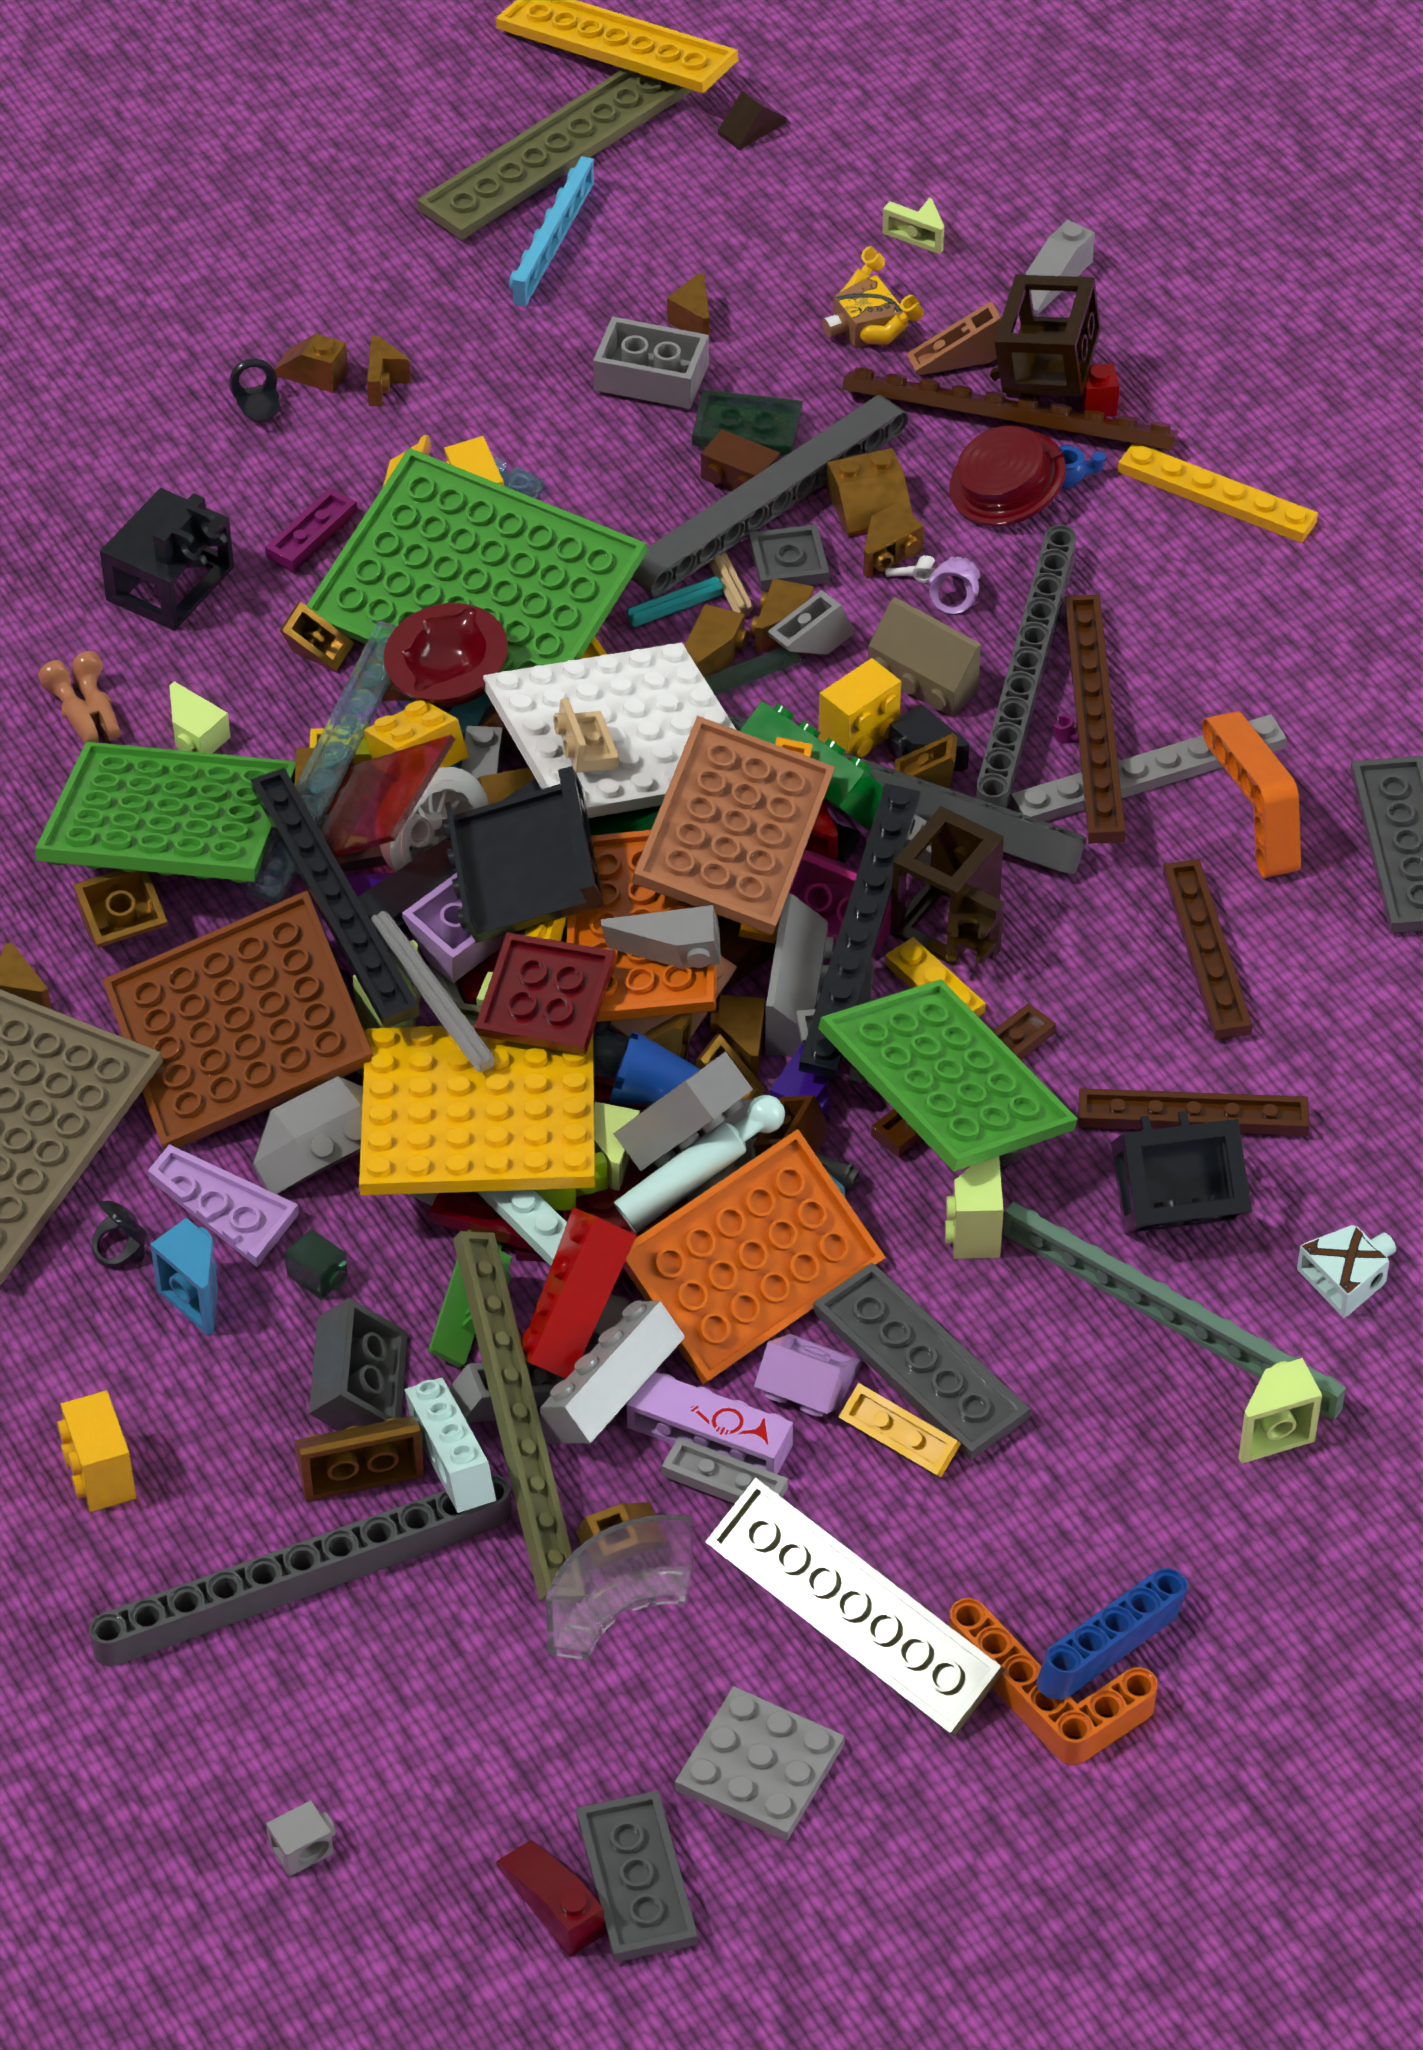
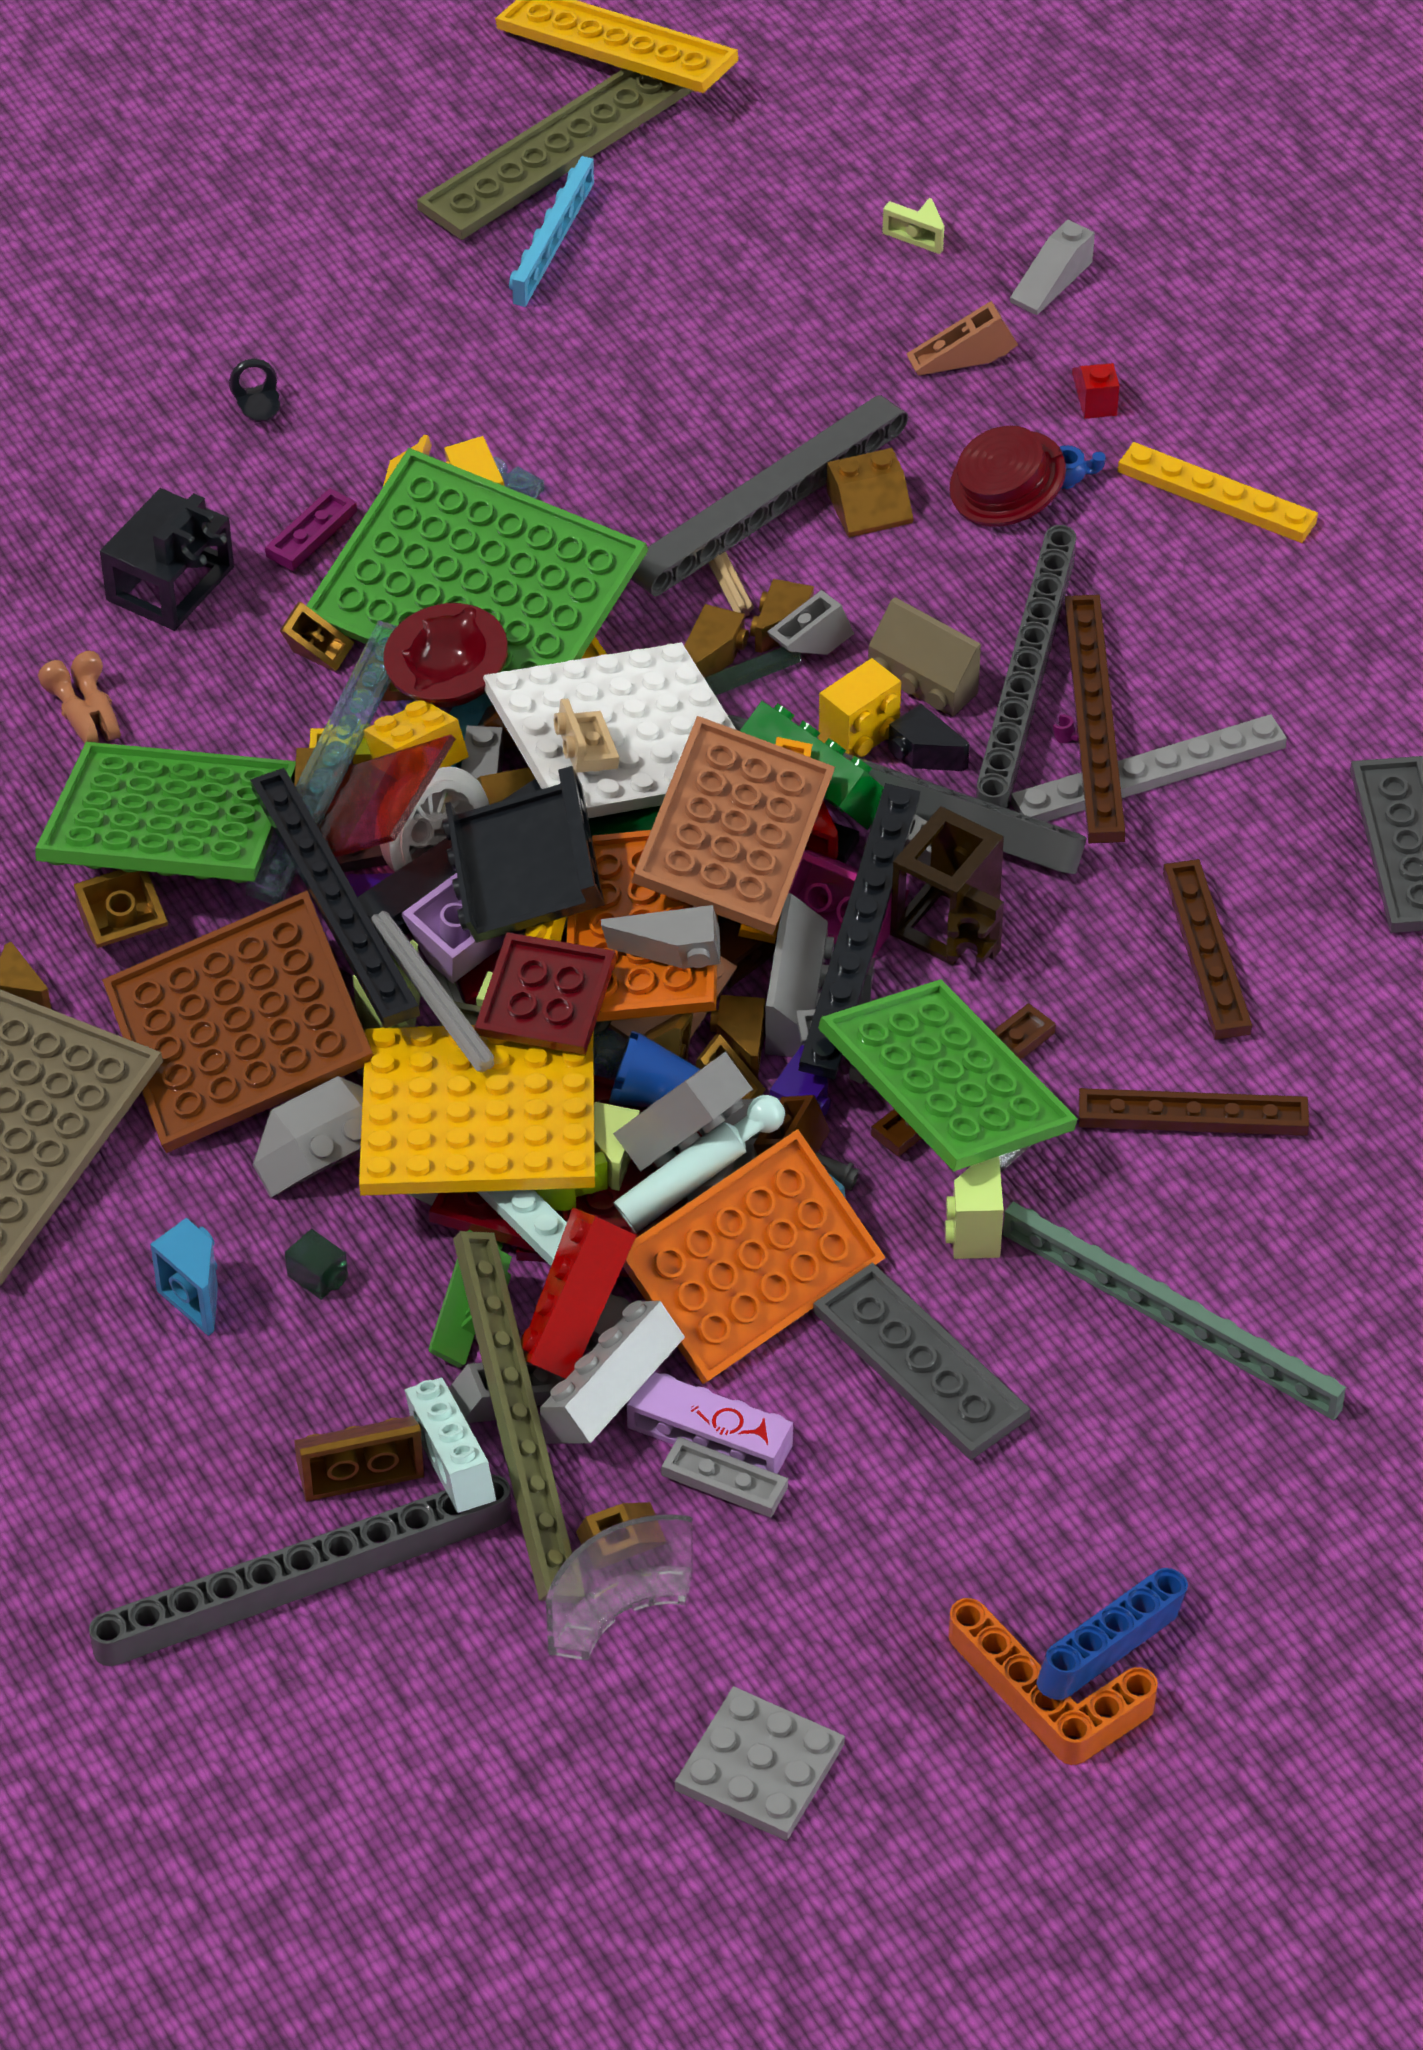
(96, 1451): yellow brick -> none
(120, 1218): black piece -> none
(197, 722): yellowish green slope -> none
(227, 1204): lavender wing -> none
(301, 1837): light grey brick -> none
(315, 362): pearl gold slope -> none
(357, 1367): dark grey slope -> none
(385, 367): pearl gold slope -> none
(554, 1896): dark red slope -> none
(636, 1876): dark grey plate -> none
(651, 362): light grey brick -> none
(674, 601): teal axle -> none
(689, 306): pearl gold slope -> none
(734, 460): reddish brown brick -> none
(749, 121): dark brown slope -> none
(753, 417): clear green plate -> none
(789, 555): dark grey plate -> none
(806, 1374): lavender slope -> none
(855, 1606): plate -> none
(868, 310): torso -> none
(891, 539): pearl gold slope -> none
(899, 1430): yellow plate -> none
(918, 967): yellow plate -> none
(921, 571): white hand -> none
(931, 762): pearl gold slope -> none
(957, 567): lavender piece -> none
(1024, 410): reddish brown plate -> none
(1047, 352): dark brown piece -> none
(1180, 1175): black piece -> none
(1266, 787): orange beam -> none
(1281, 1411): yellowish green slope -> none
(1346, 1266): light aqua torso -> none

